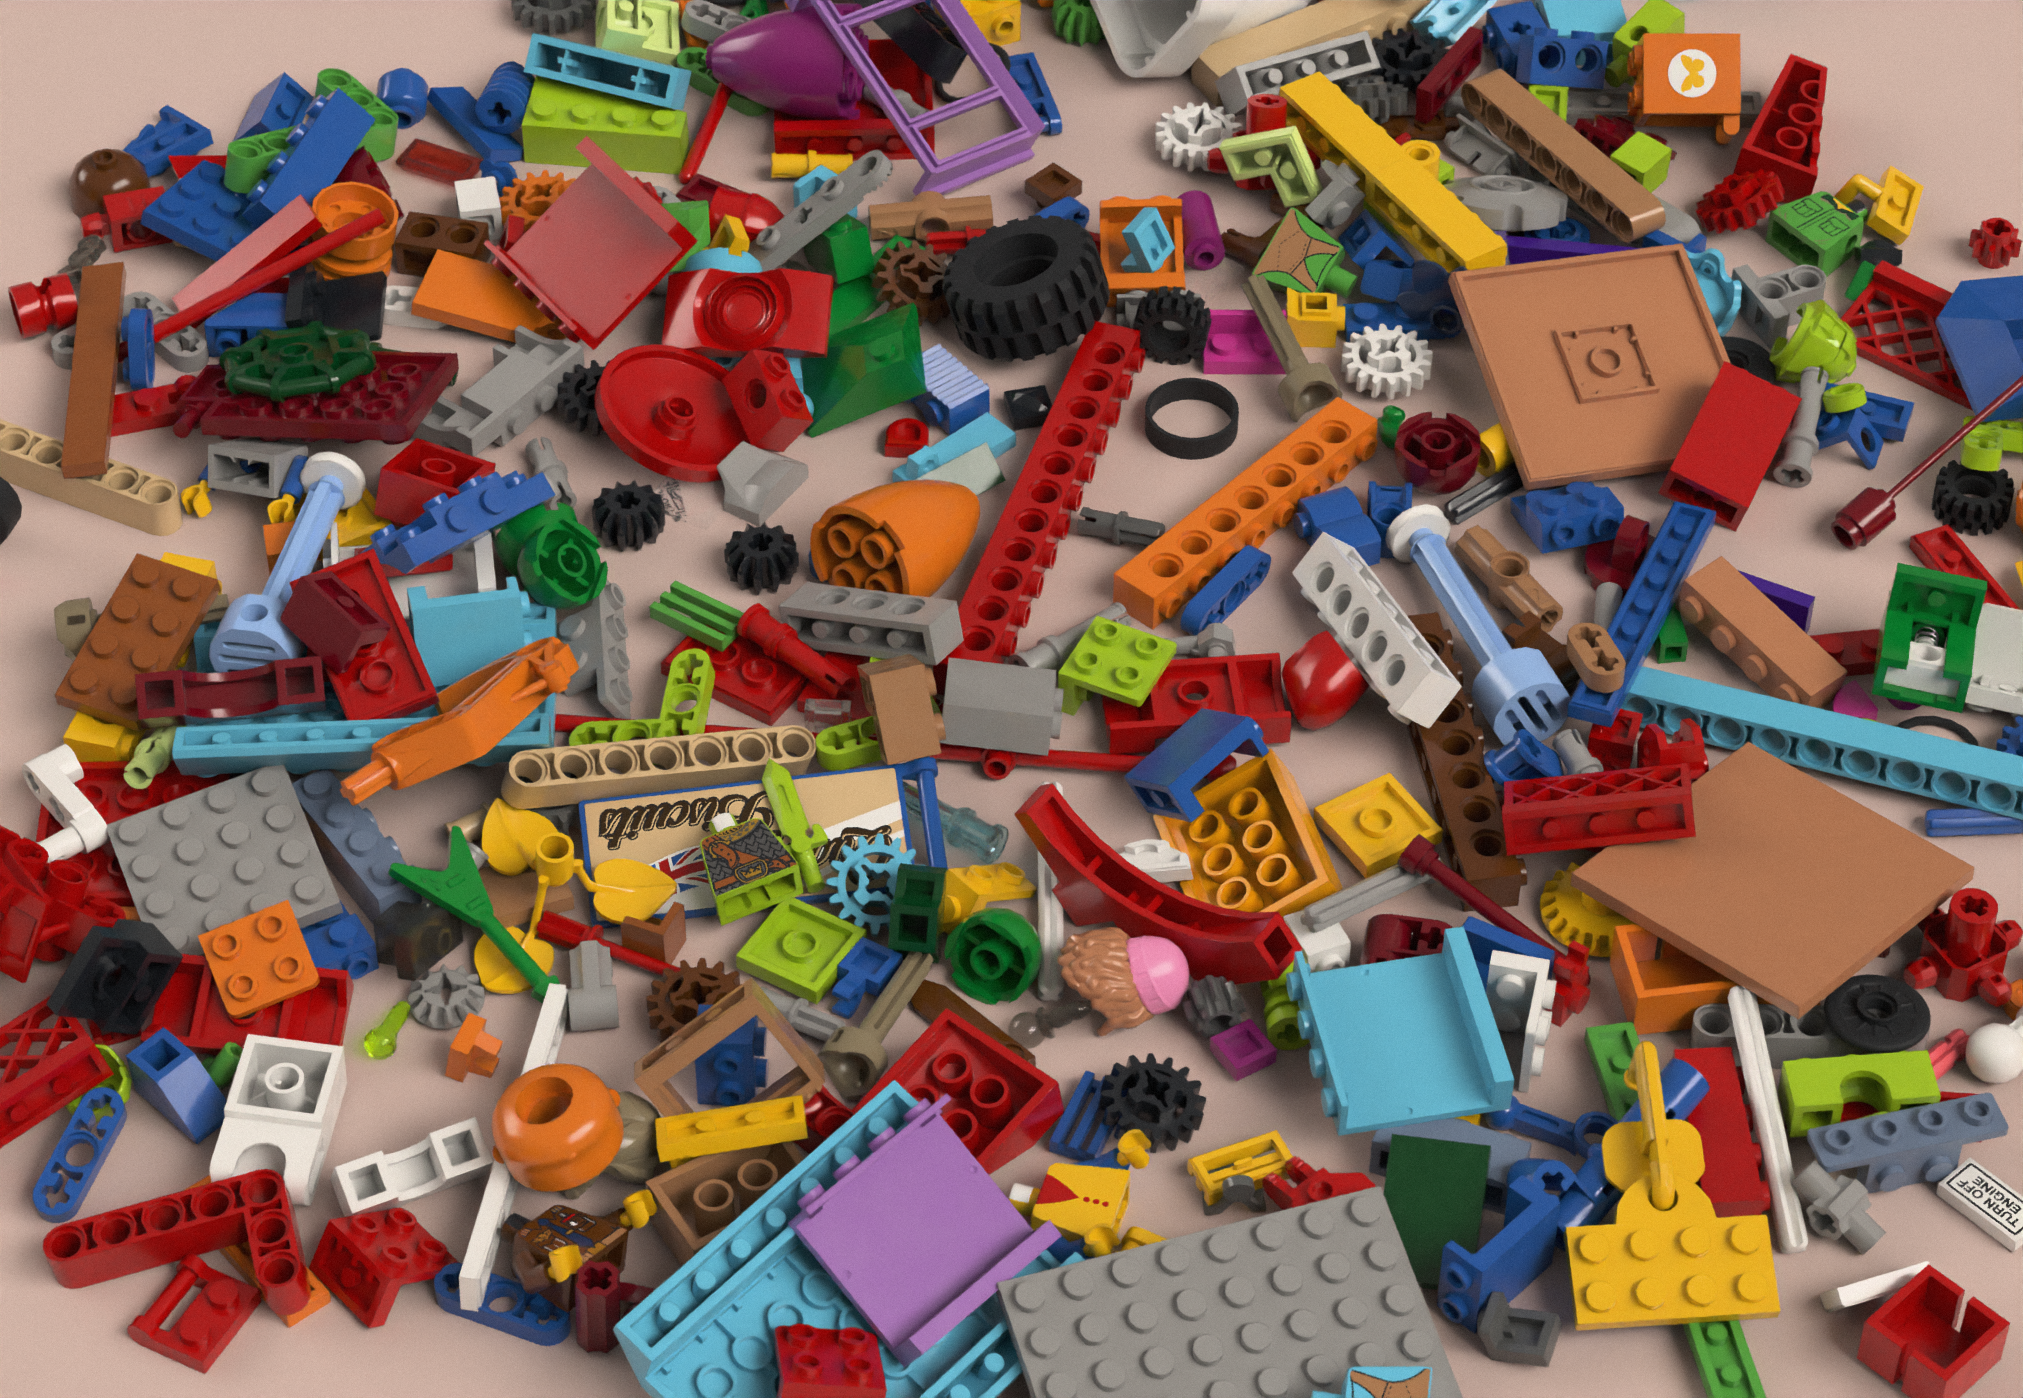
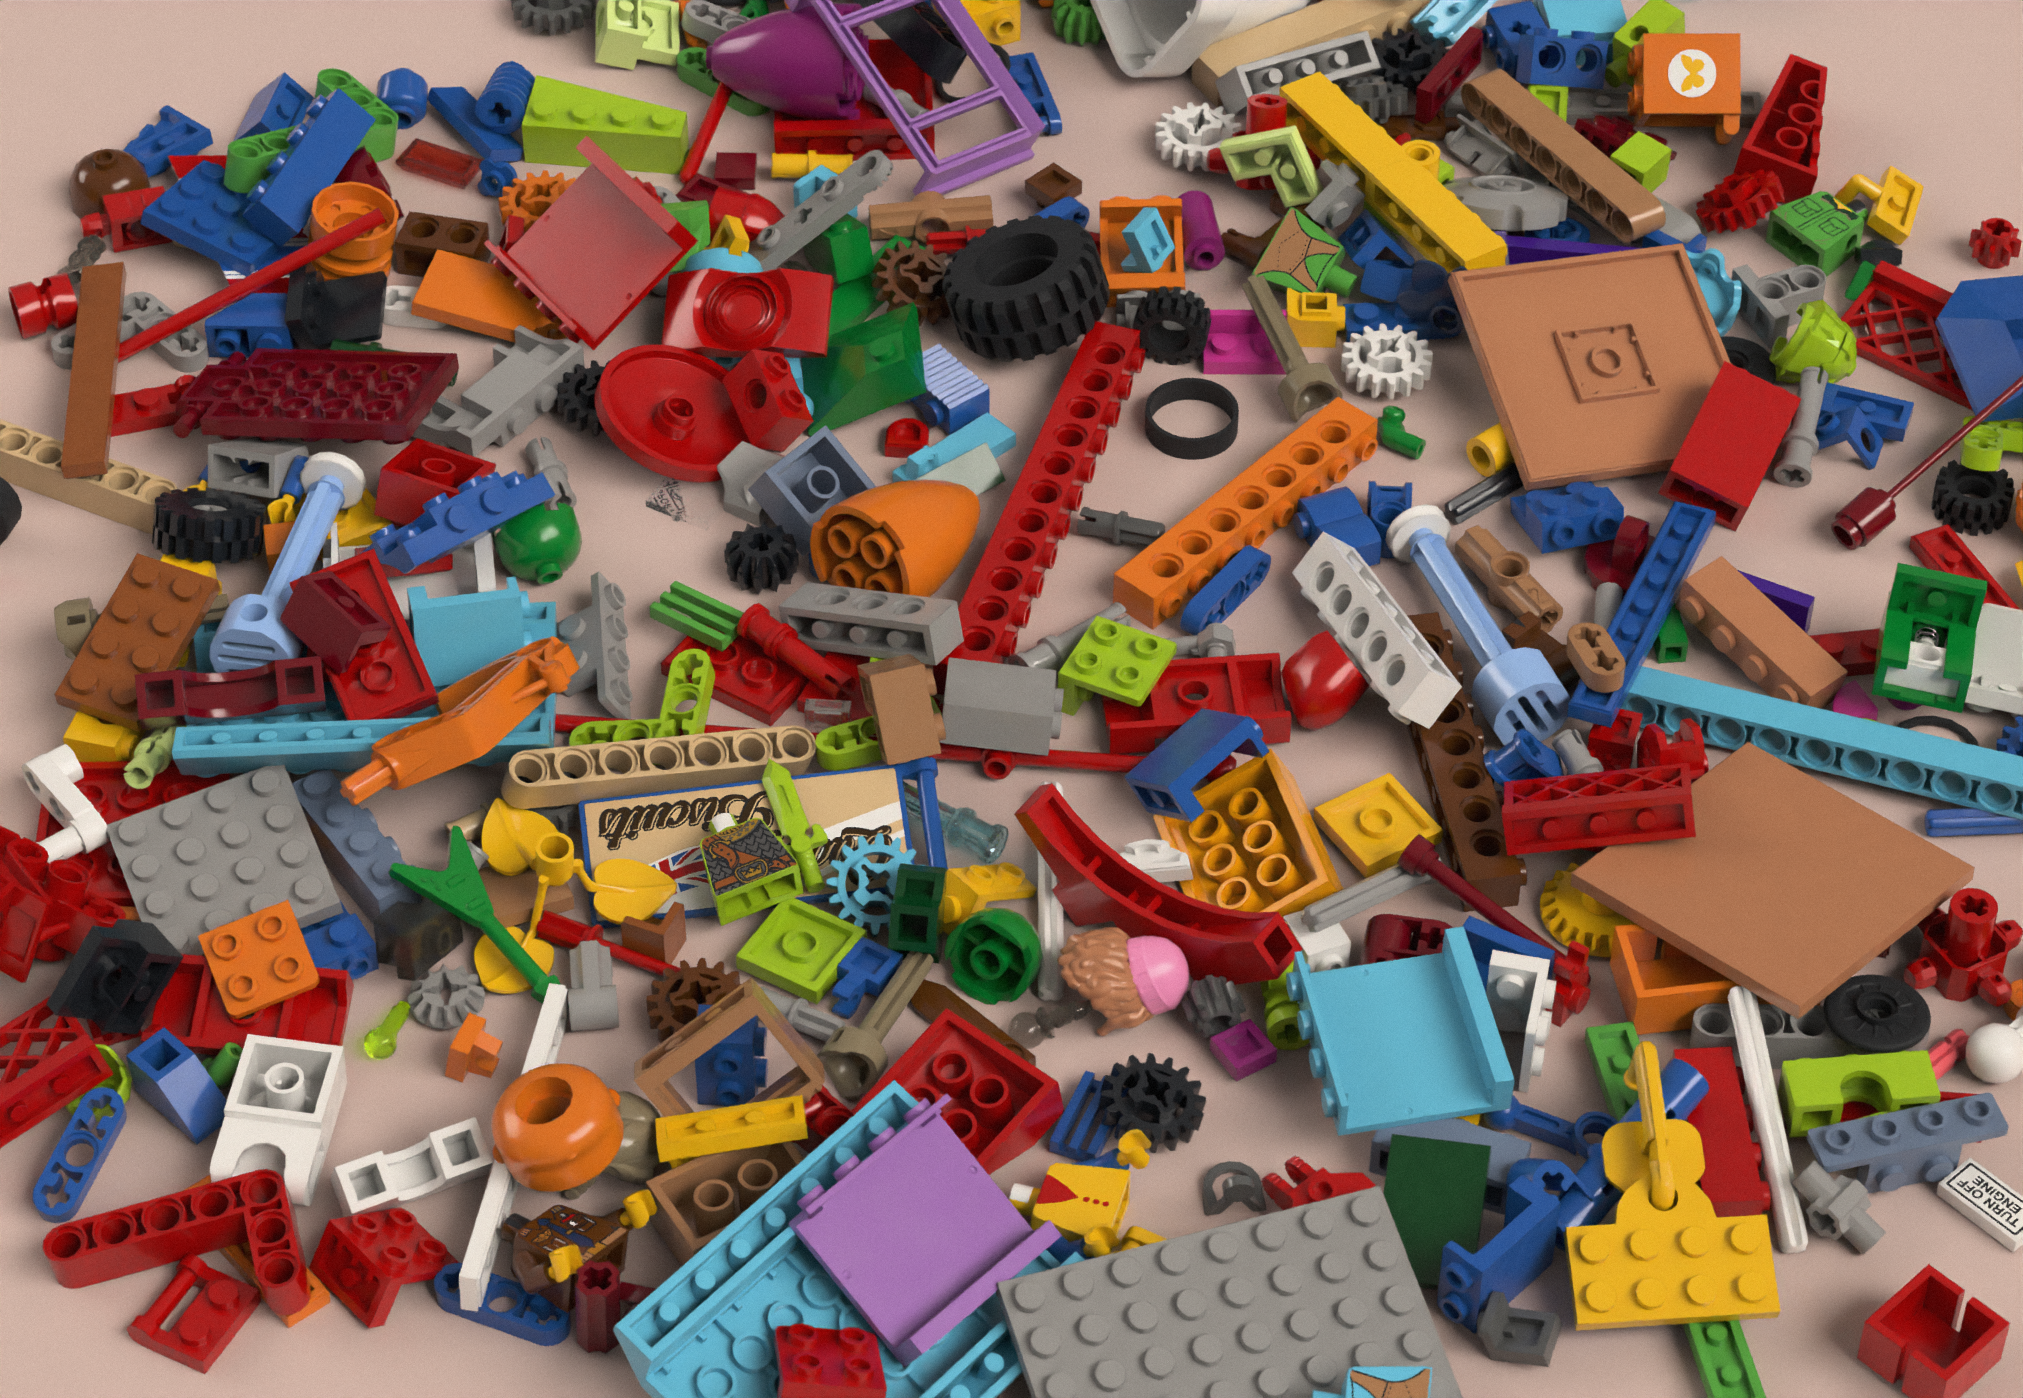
(139, 333): blue plate -> none
(208, 525): none -> black bush
(261, 248): tile -> none
(297, 361): dark green plate -> none
(479, 201): white brick -> none
(562, 565): green cylinder -> none
(608, 71): medium azure brick -> none
(628, 515): black gear -> none
(736, 169): none -> dark red tile
(807, 484): none -> sand blue brick
(1027, 406): black tile -> none
(1241, 1155): yellow tile -> none
(1437, 452): dark red cylinder -> none
(1844, 397): lime tile -> none
(1869, 1288): white tile -> none

